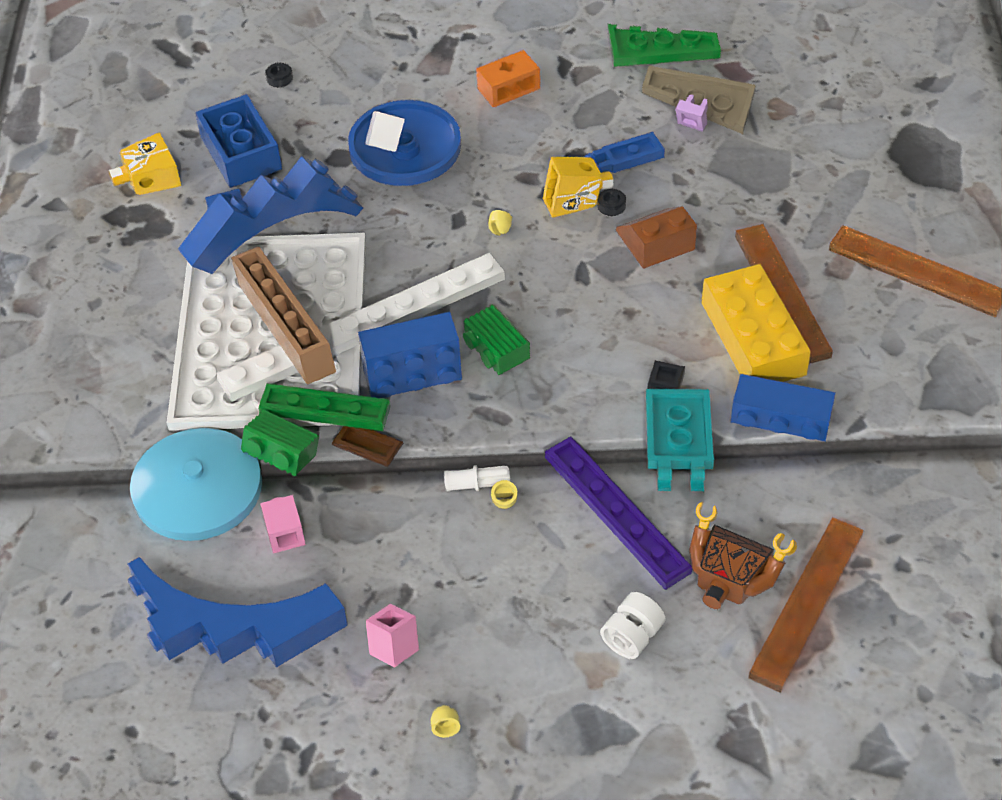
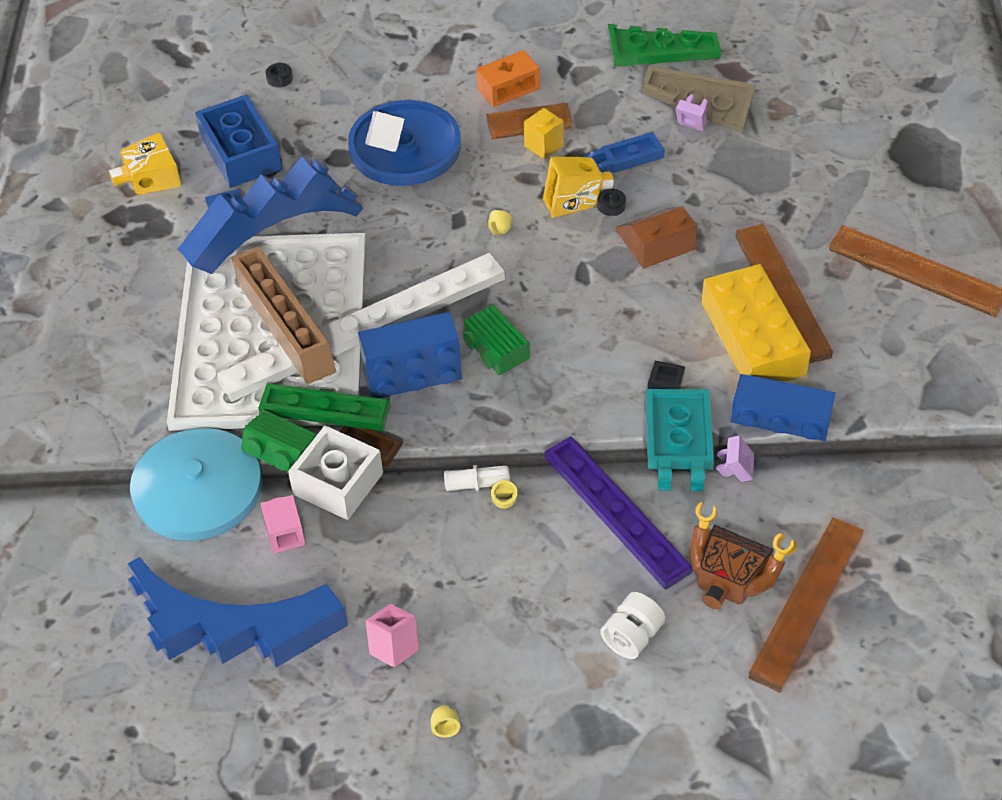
(336, 472): none -> white brick
(511, 122): none -> clear orange tile
(544, 133): none -> yellow brick
(738, 460): none -> lavender tile

